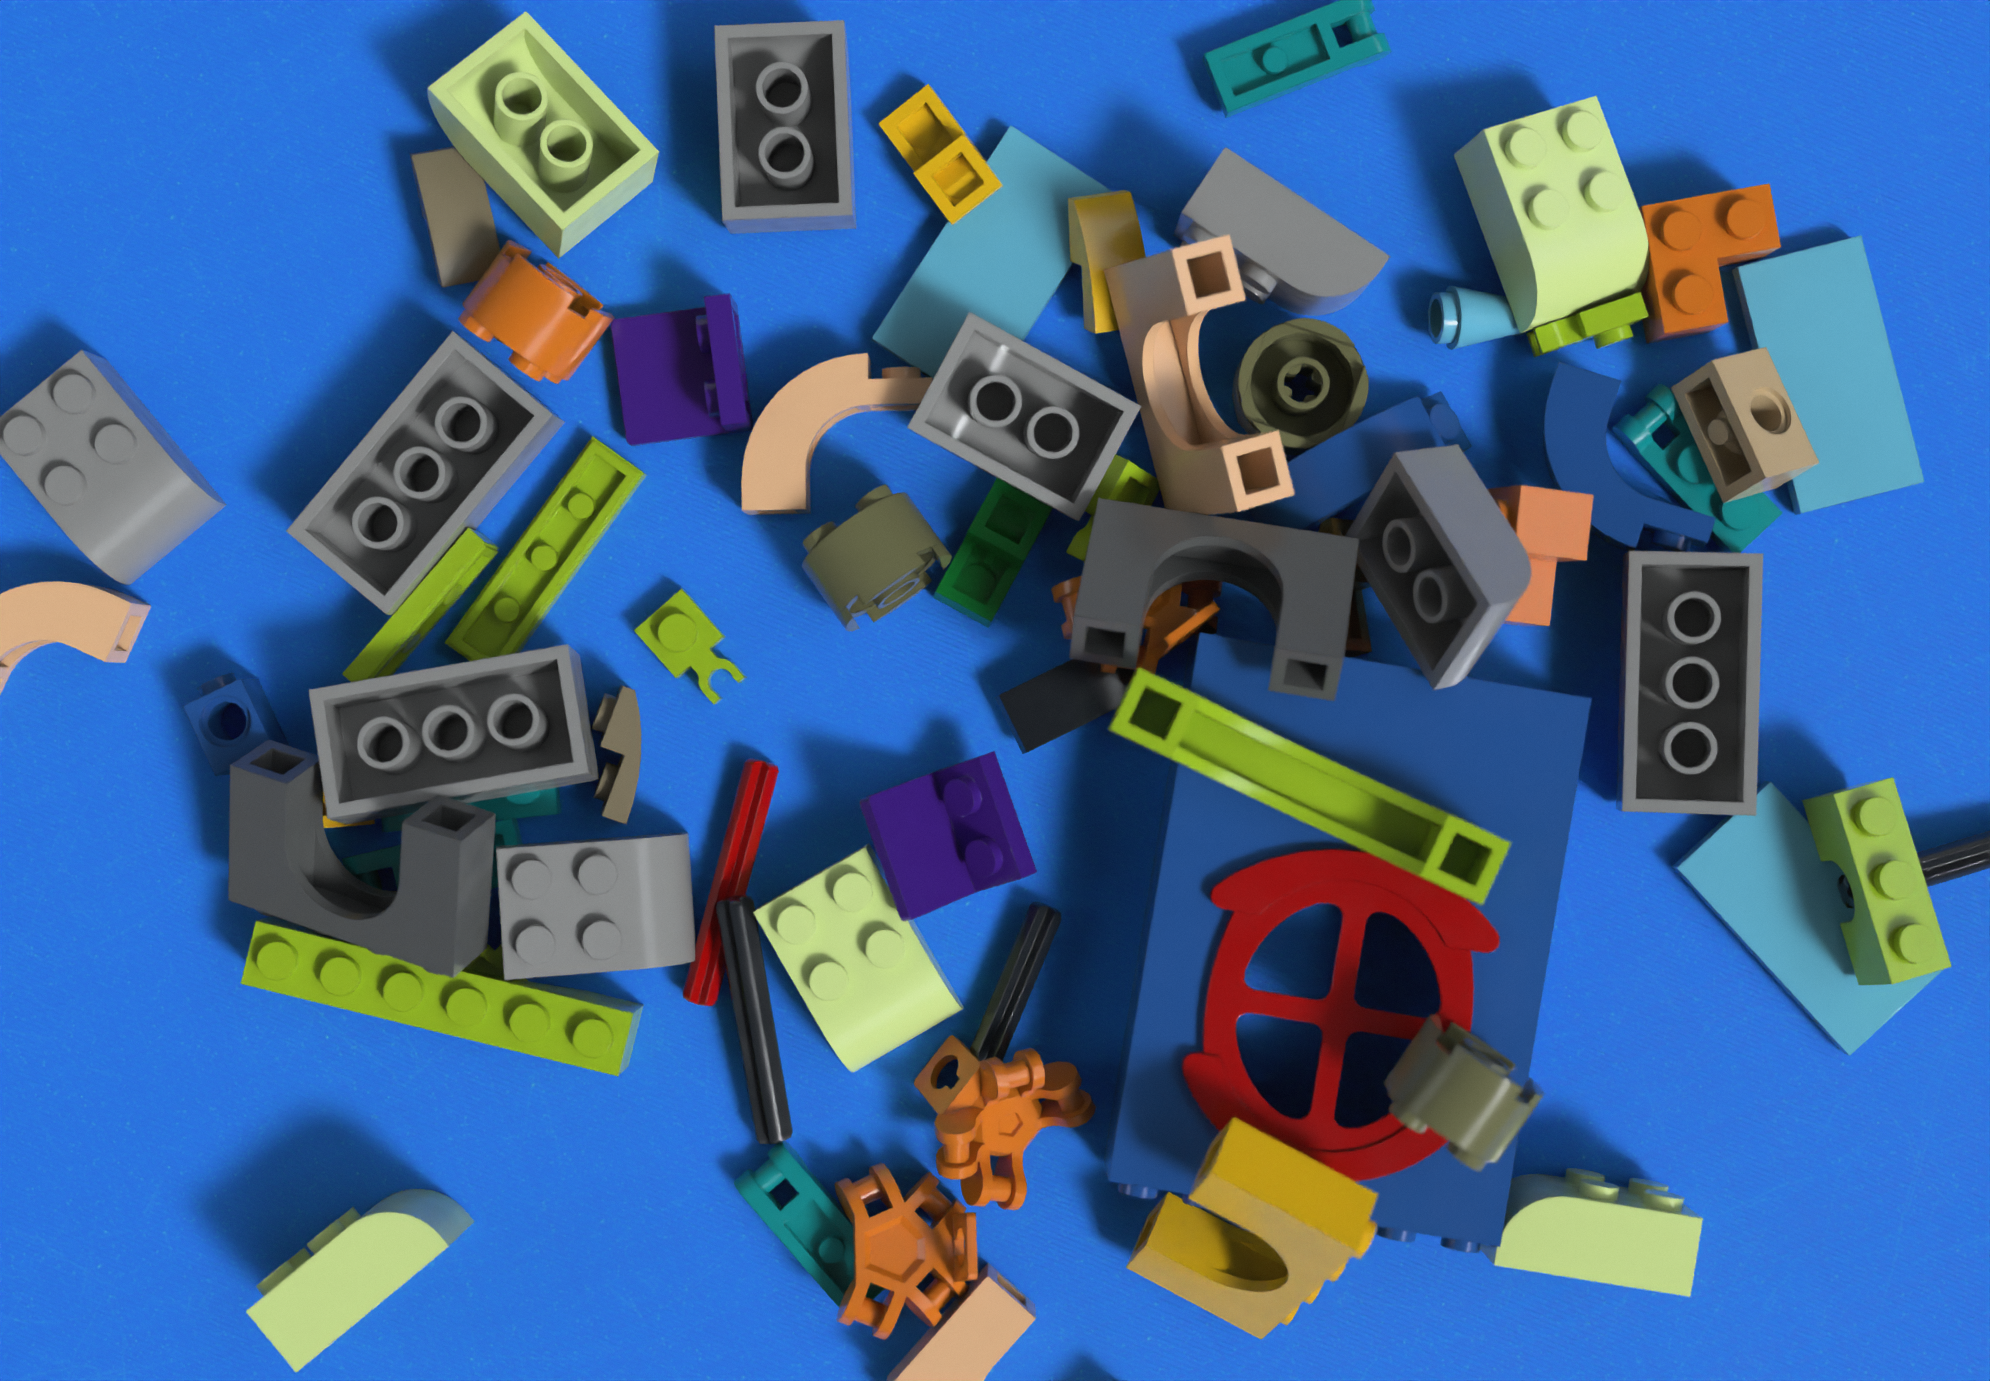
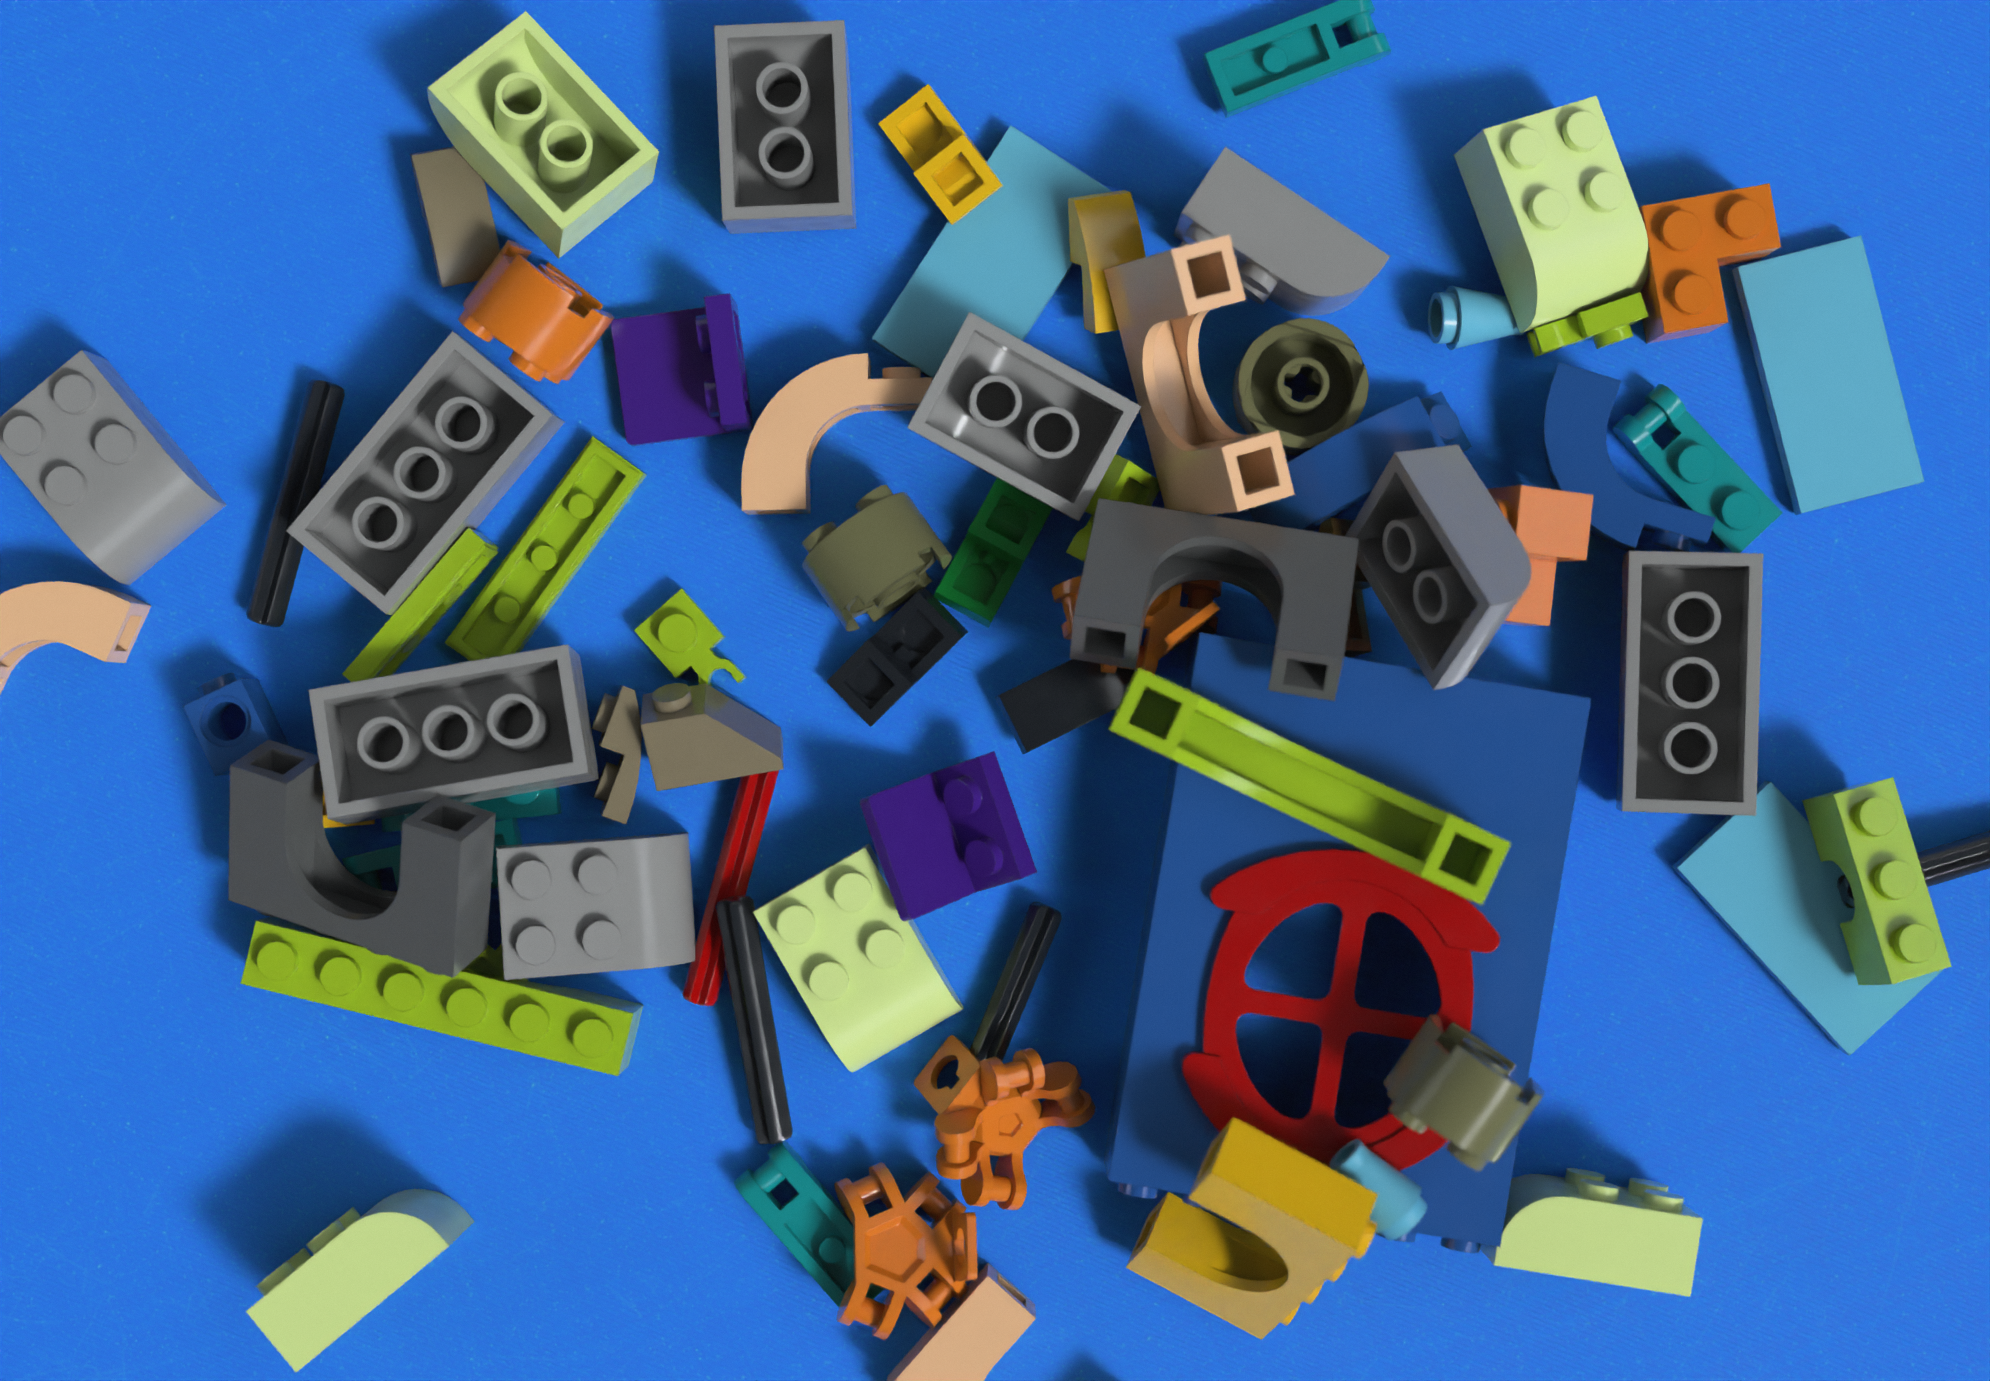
(298, 488): none -> black axle
(705, 737): none -> dark tan slope
(897, 656): none -> black slope
(1398, 1199): none -> medium azure cone
(1744, 424): tan brick -> none

